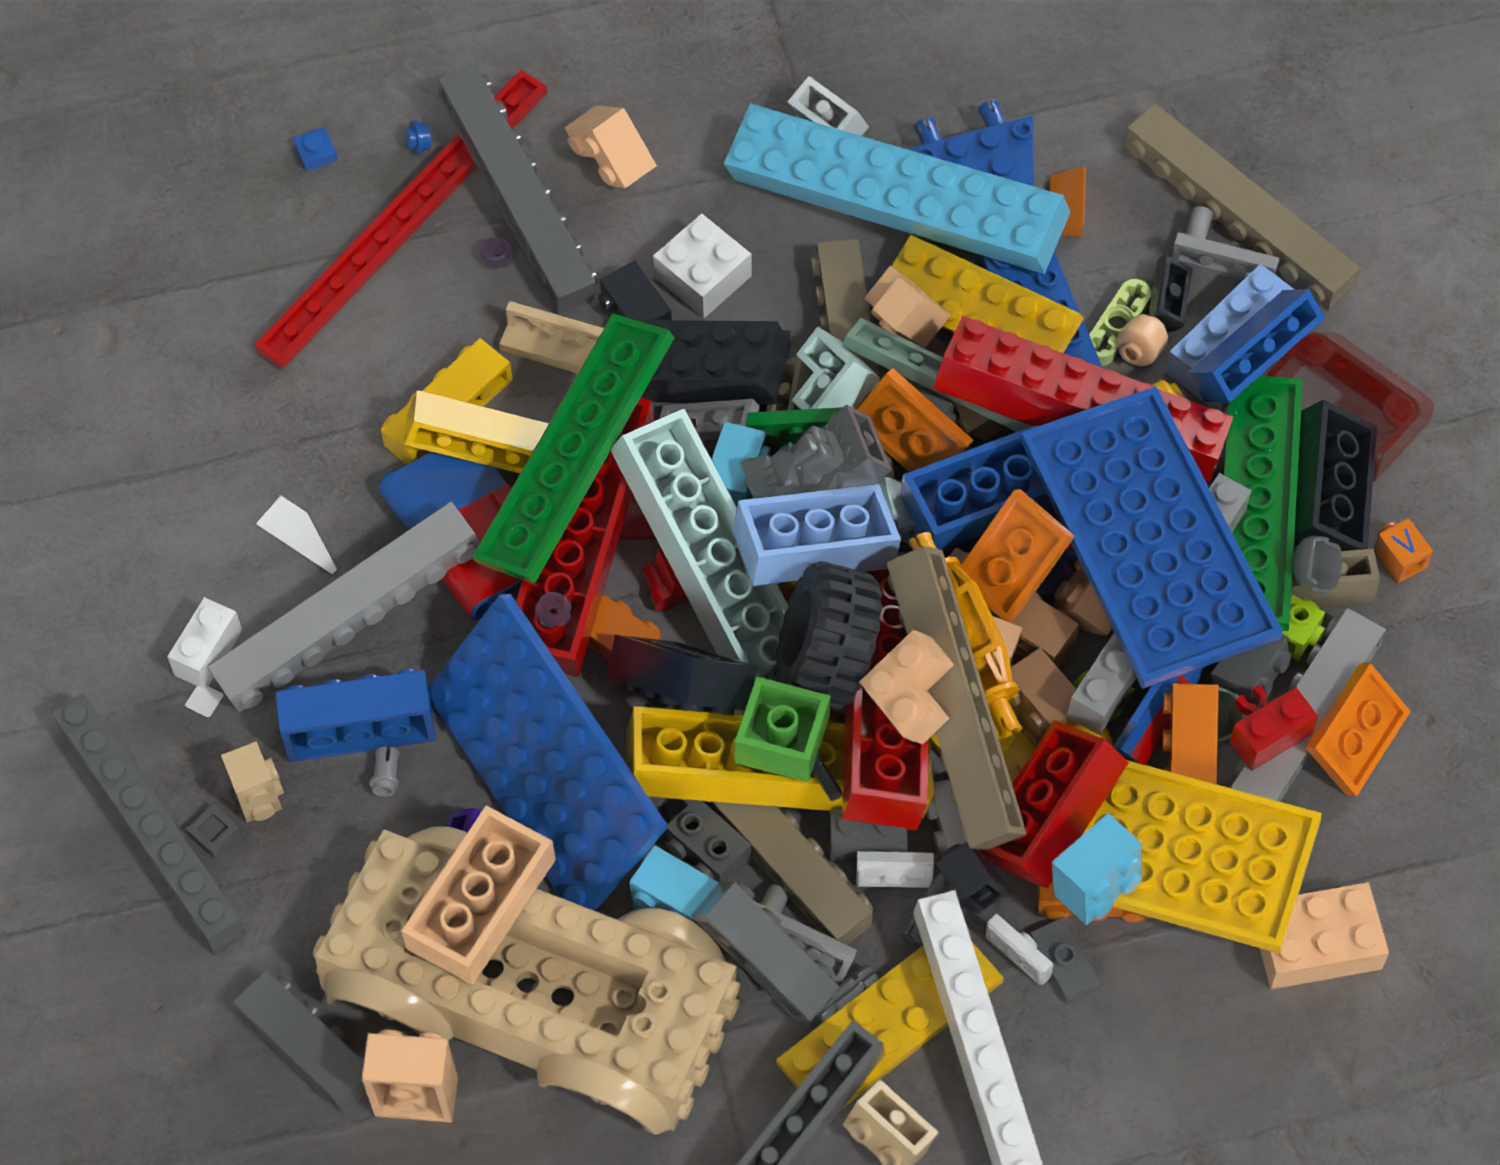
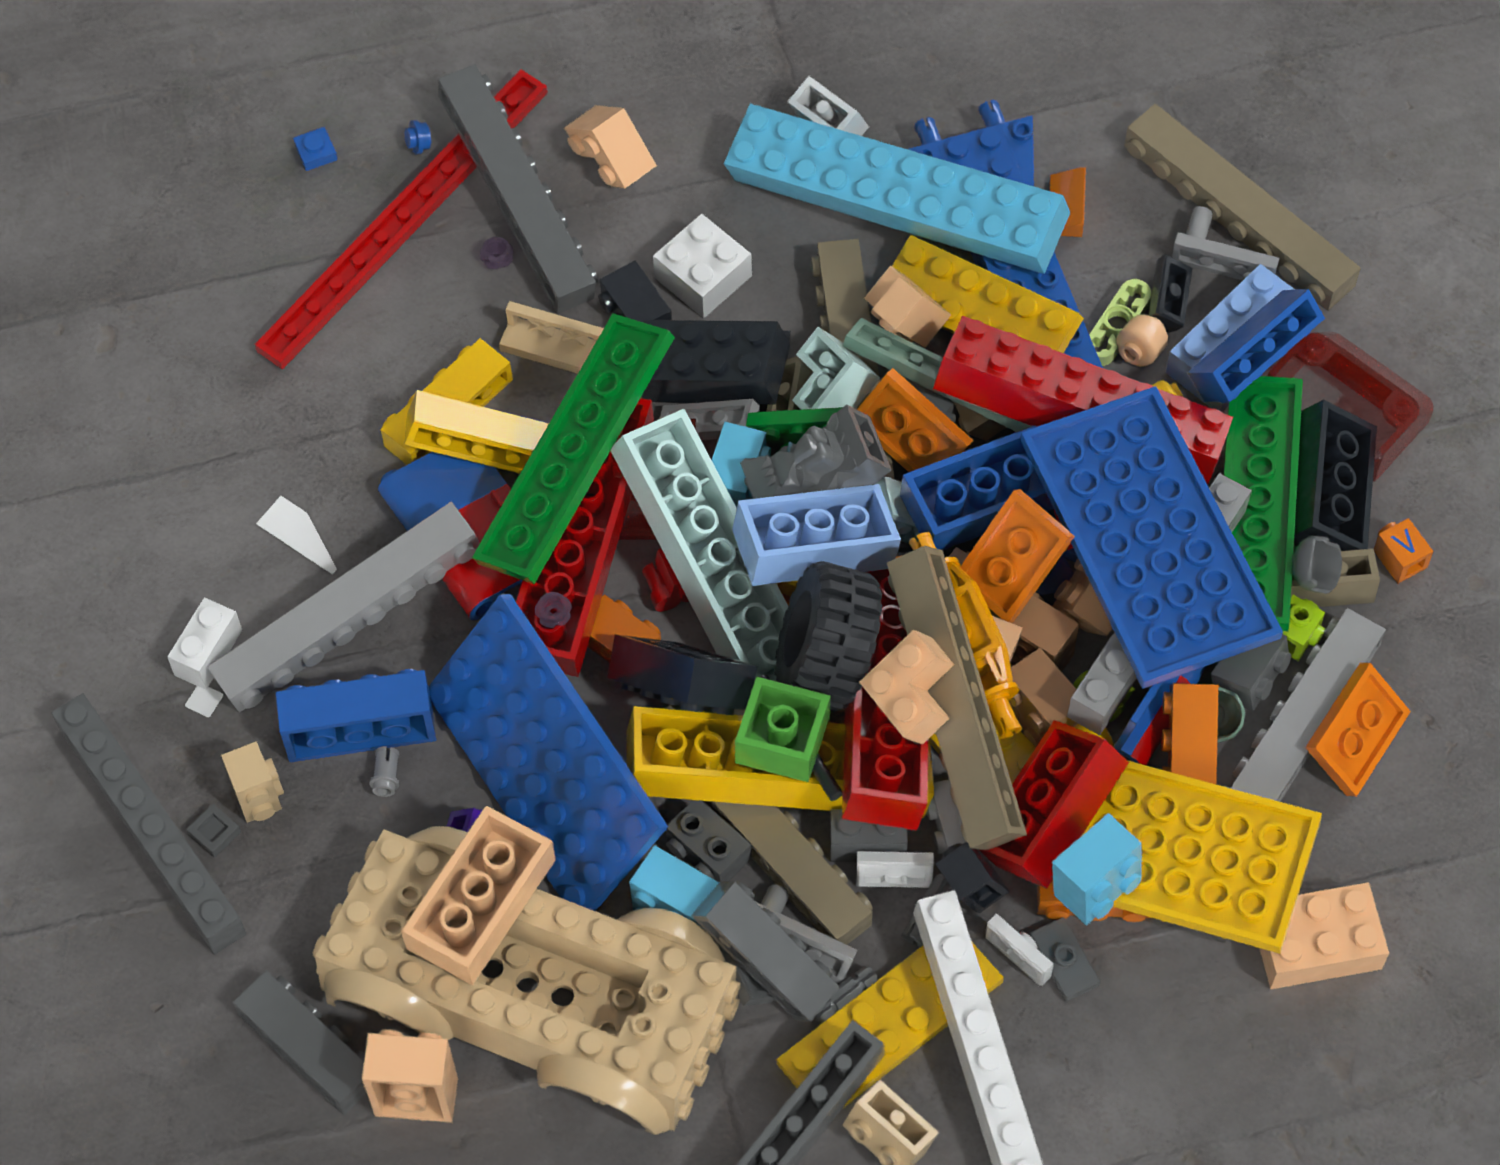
(1271, 726): red brick -> none

